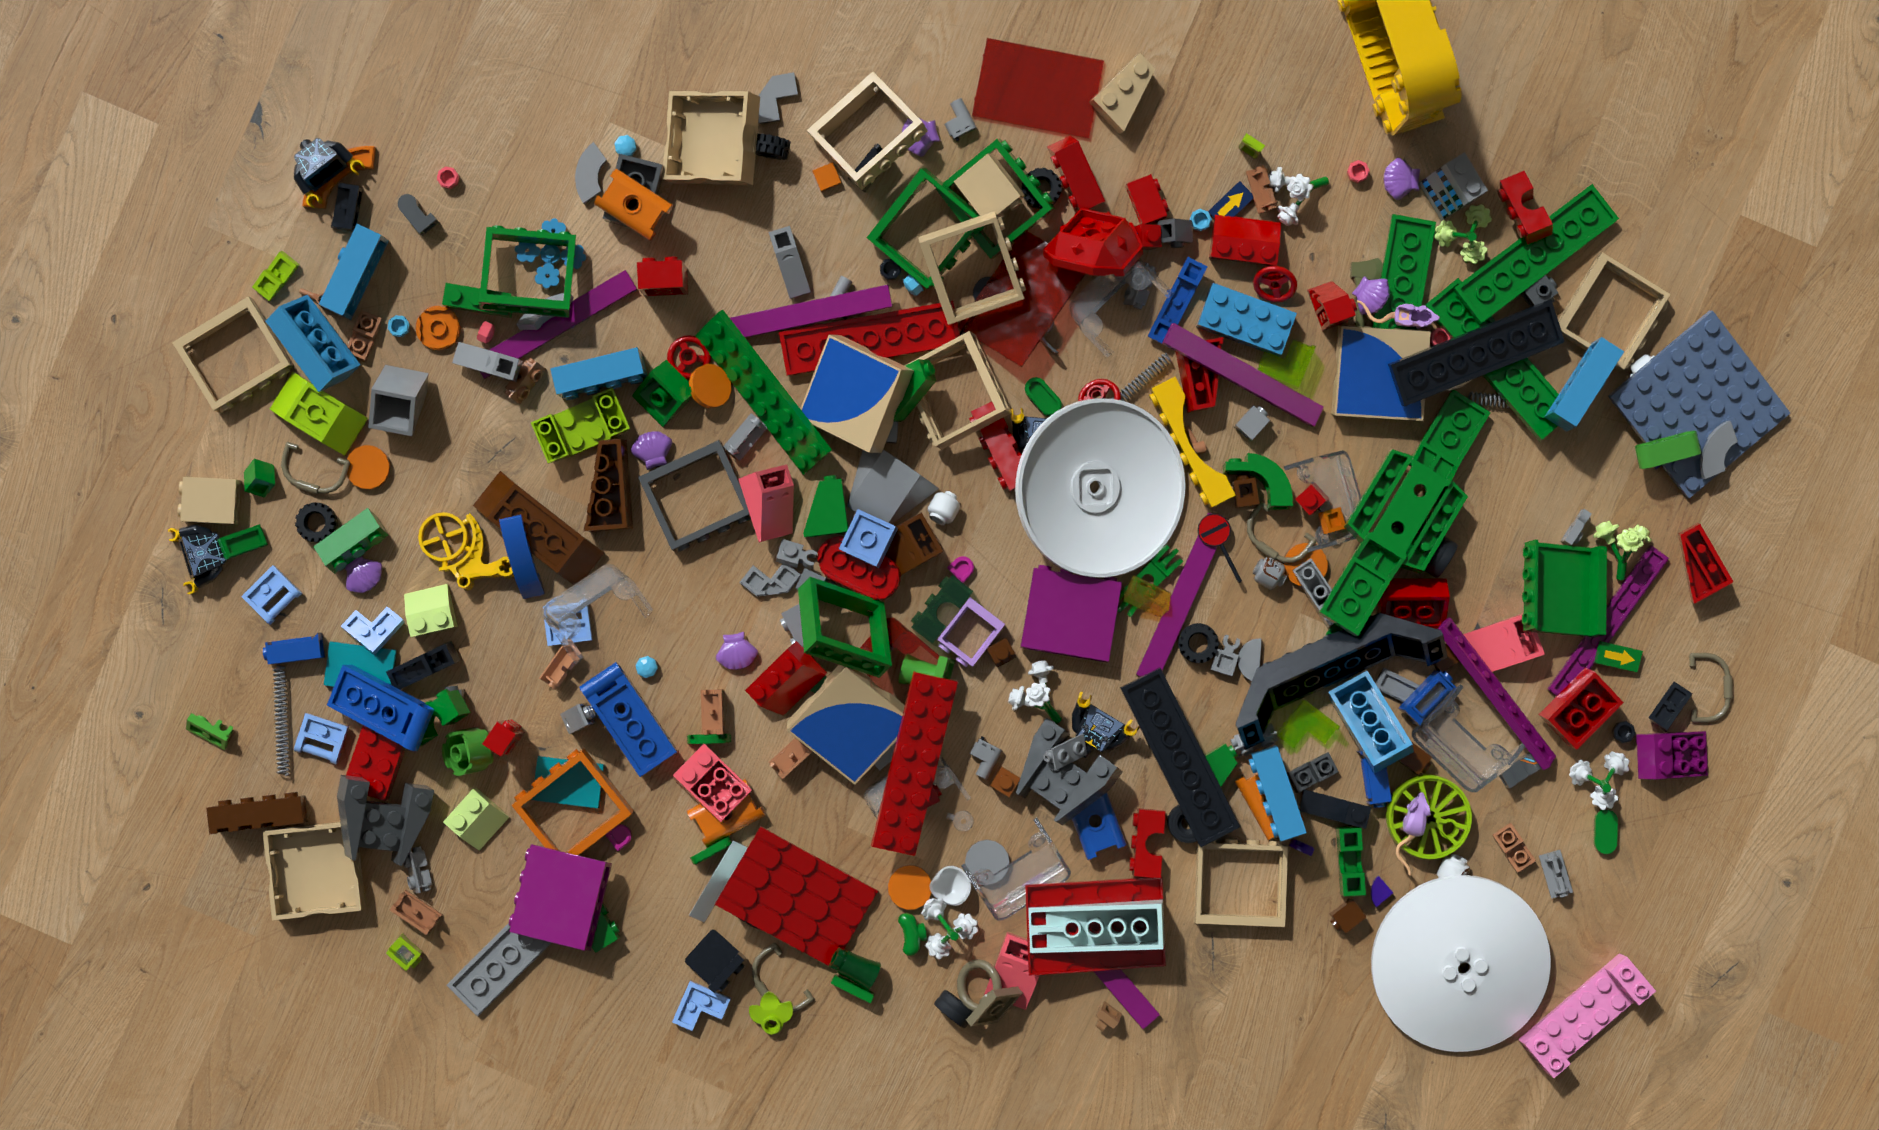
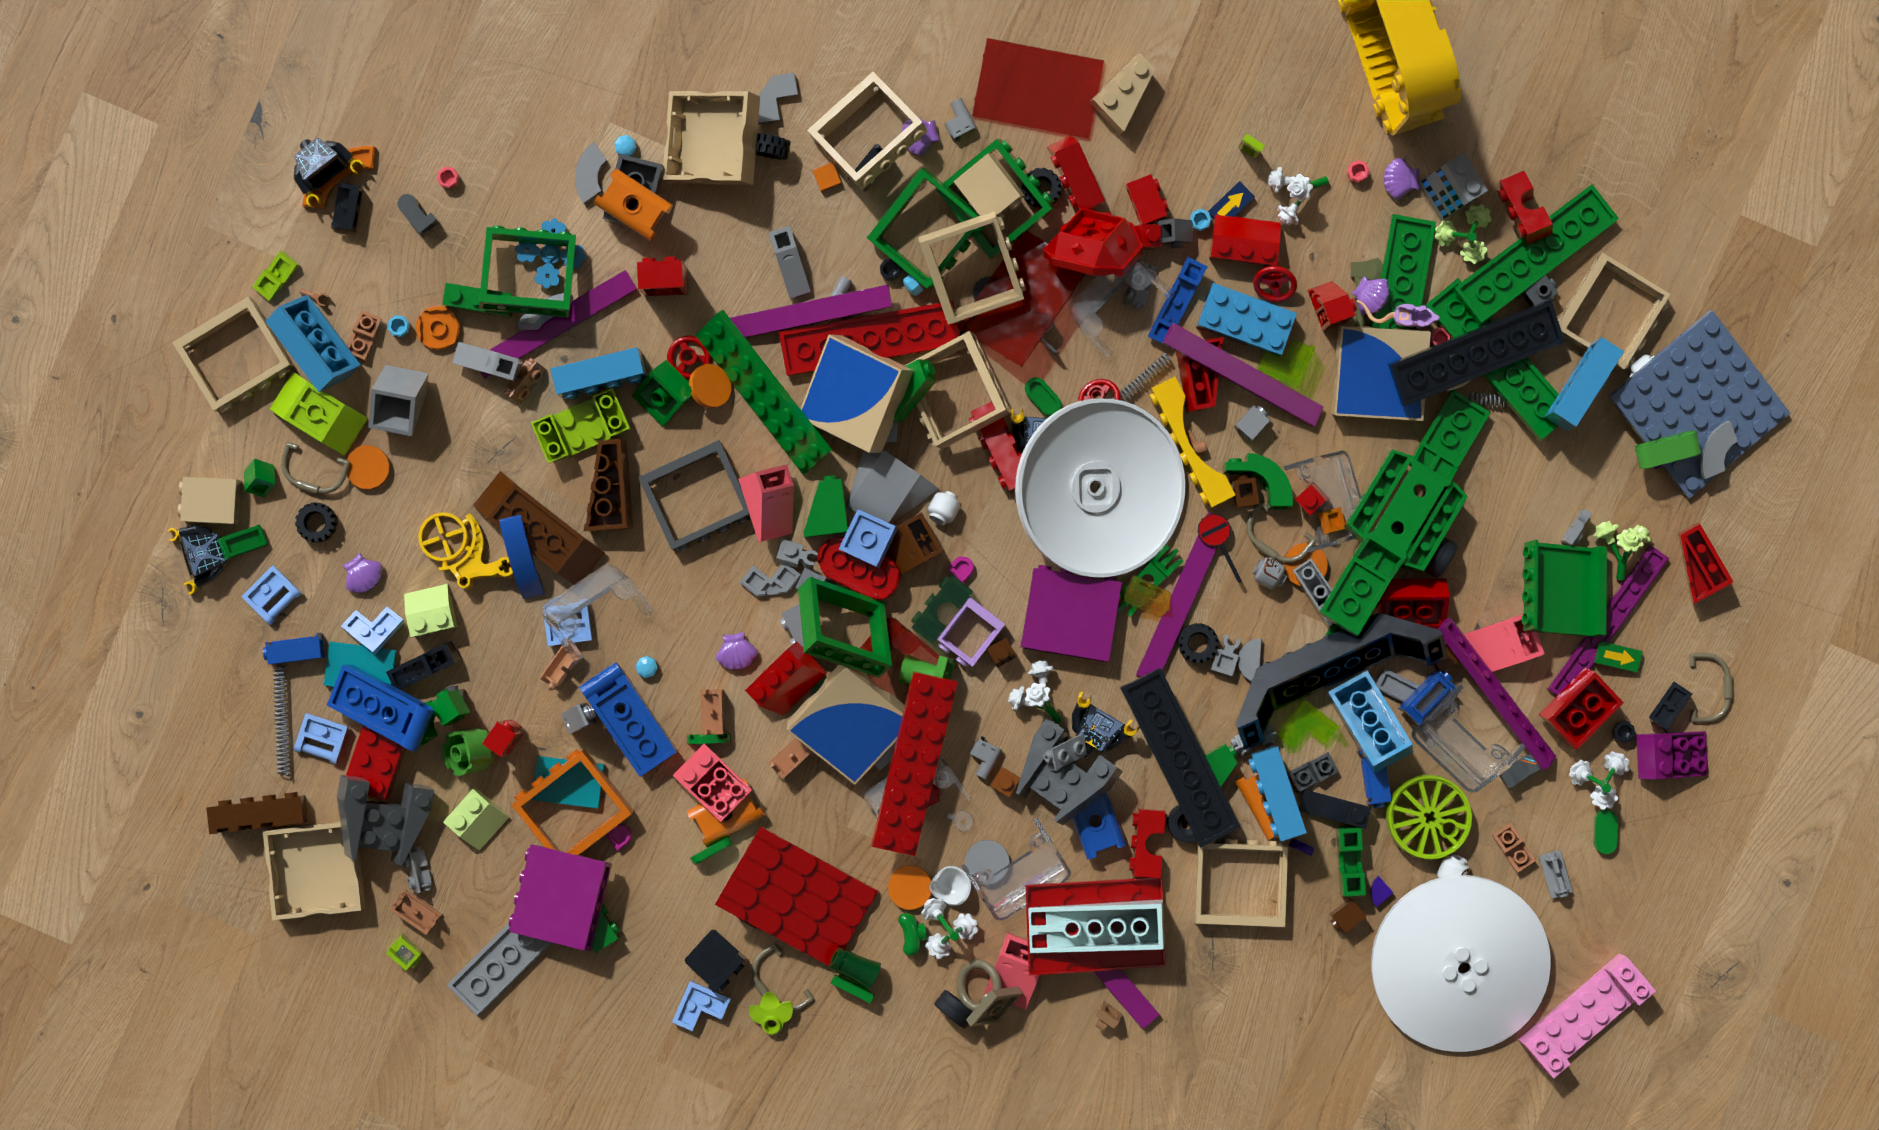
(201, 727): bright green plate -> none
(351, 541): brick -> none
(353, 271): dark azure brick -> none
(486, 332): coral tile -> none
(652, 448): medium lavender animal -> none
(718, 881): white sticker -> none
(745, 437): light grey hinge -> none
(1261, 190): nougat hinge -> none
(1414, 823): lavender animal -> none
(1417, 761): reddish brown brick -> none

